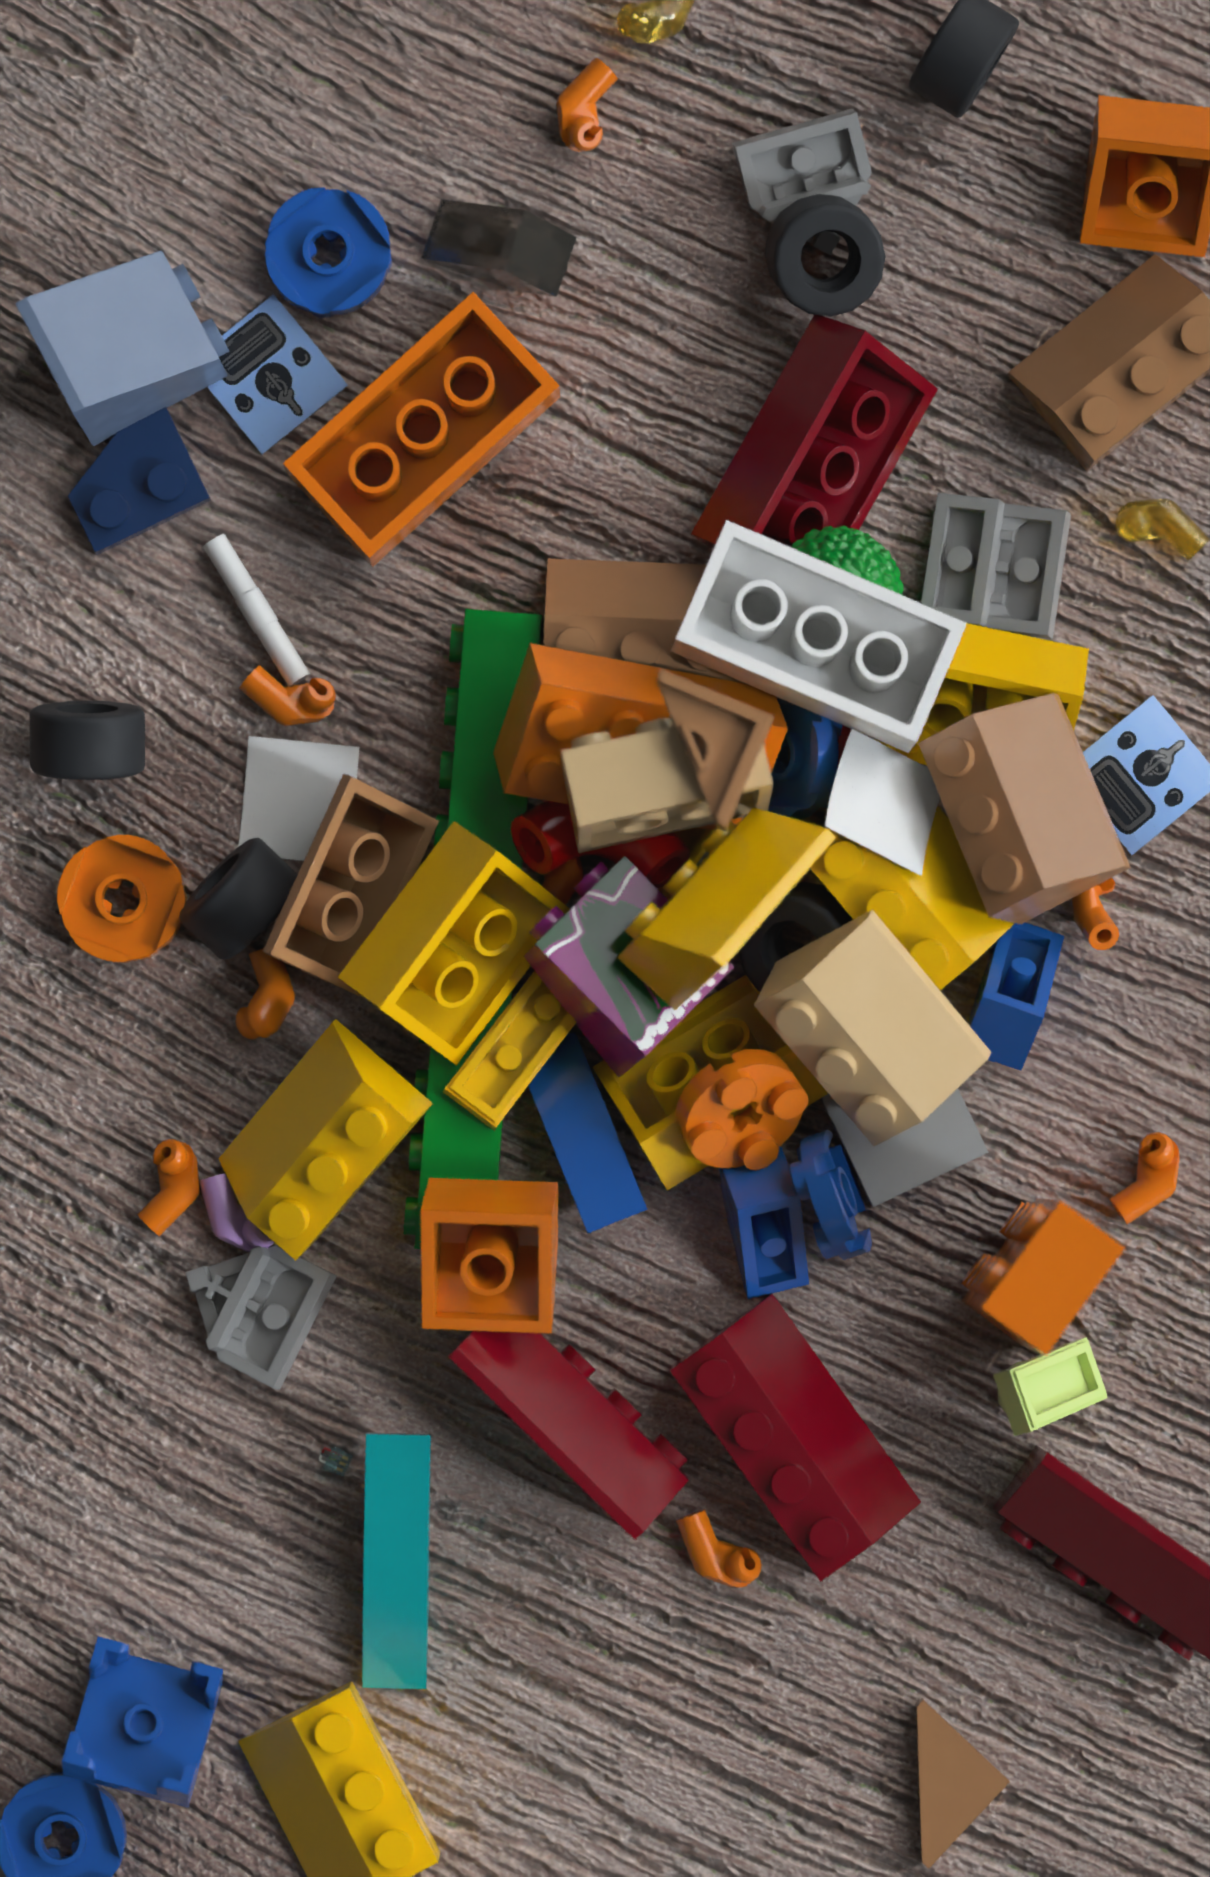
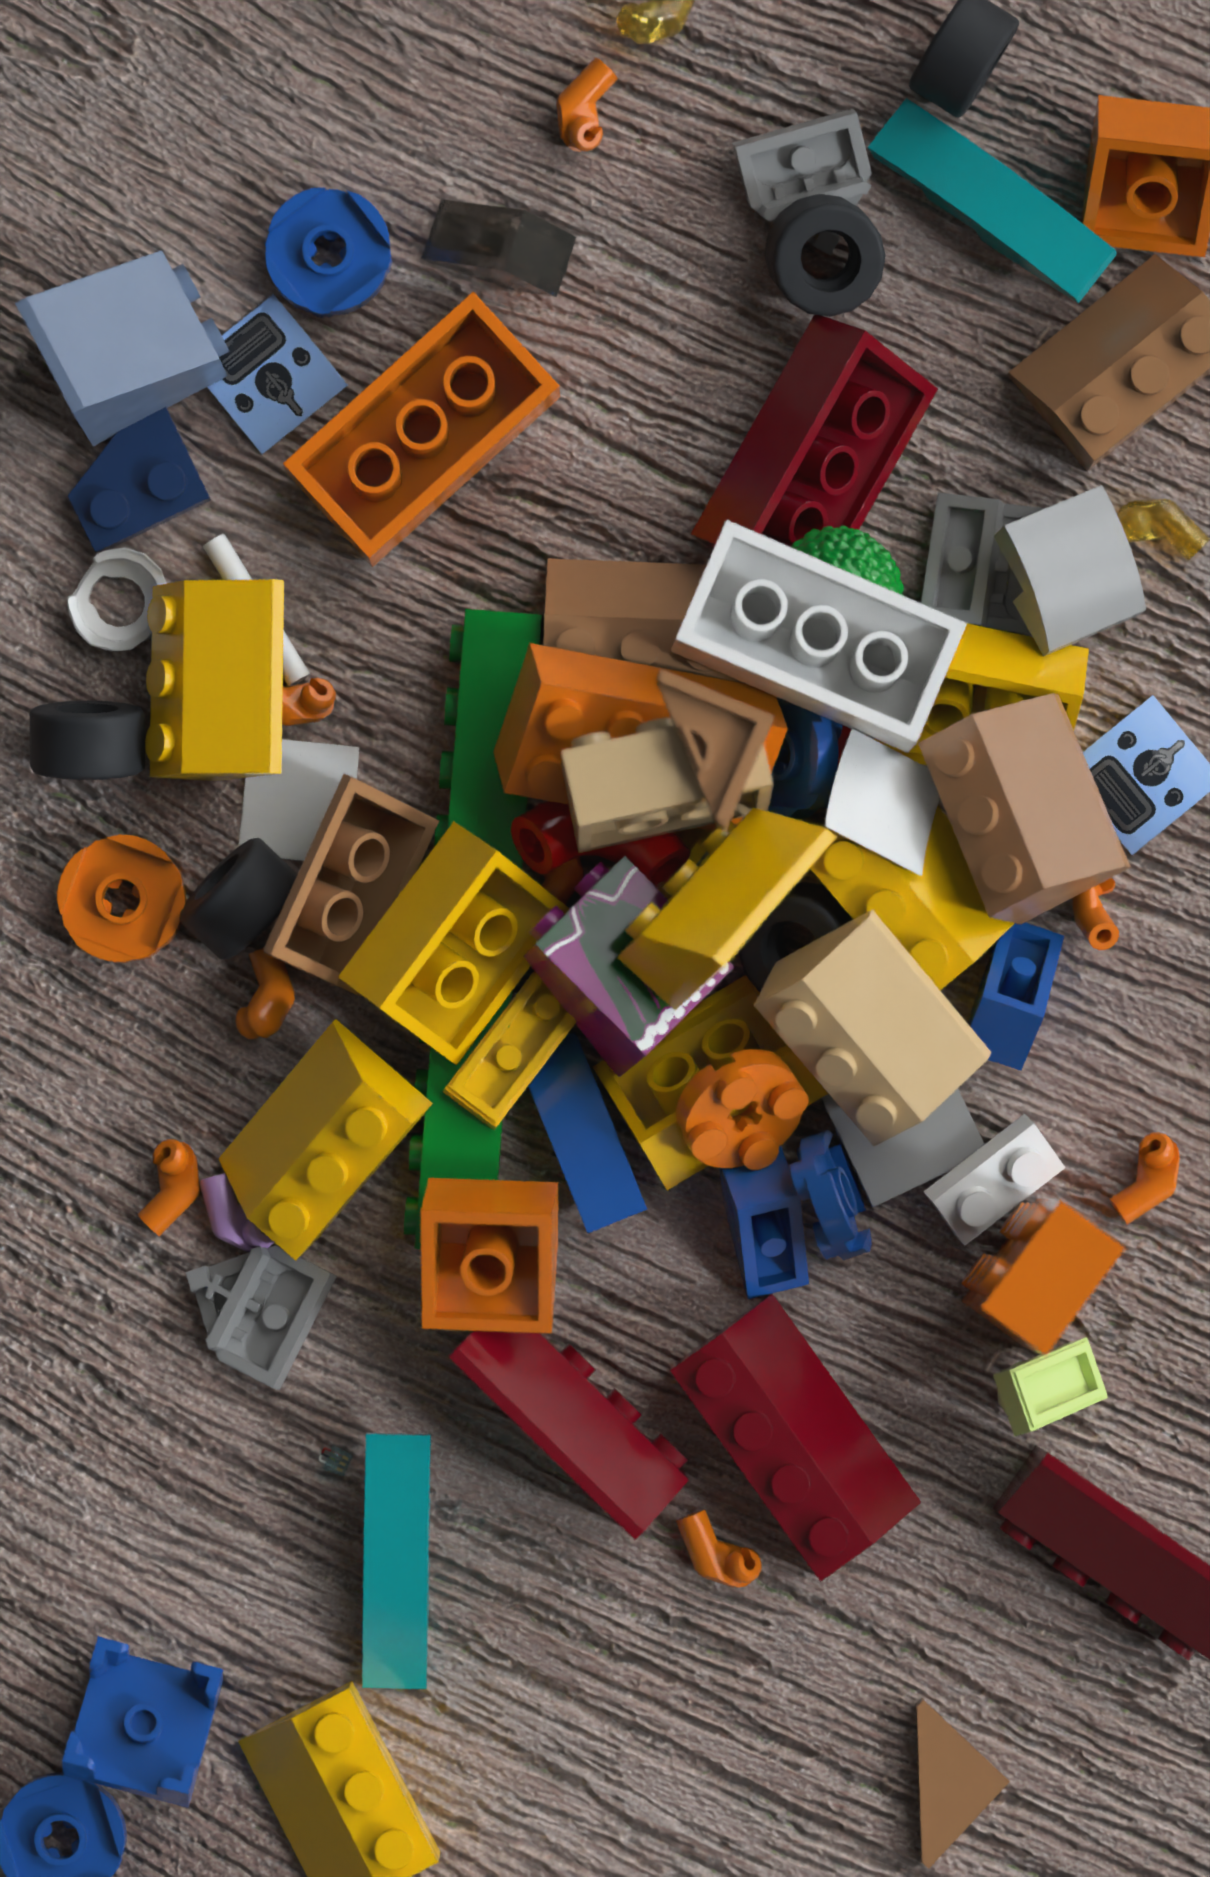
(114, 564): none -> white piece
(216, 679): none -> yellow slope
(992, 201): none -> teal slope
(994, 1179): none -> white plate
(1072, 570): none -> light grey slope

